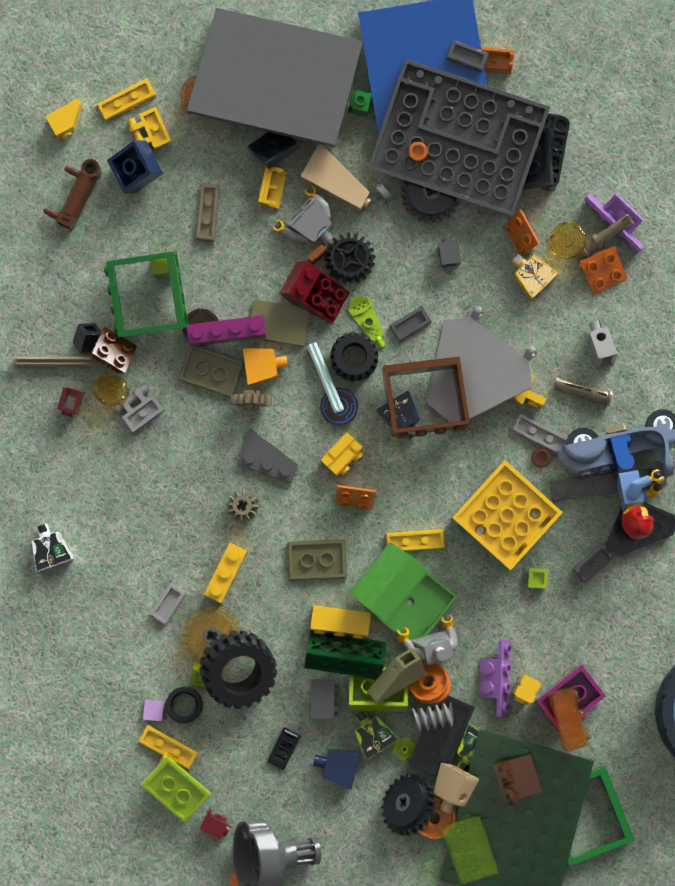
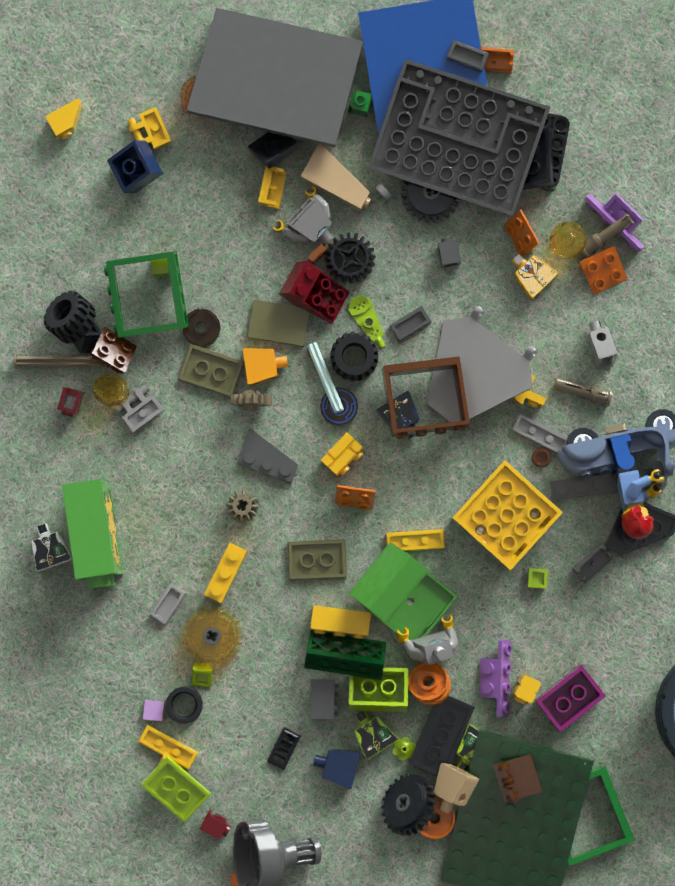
(69, 317): none -> black tyre
(78, 195): reddish brown piece -> none
(92, 532): none -> bright green brick
(126, 100): yellow tile -> none
(207, 212): dark tan tile -> none
(226, 330): magenta brick -> none
(245, 691): black tyre -> none
(398, 675): olive slope -> none
(418, 151): orange tile -> none
(433, 717): light grey piece -> none
(470, 849): clear neon green plate -> none
(568, 719): clear orange slope -> none

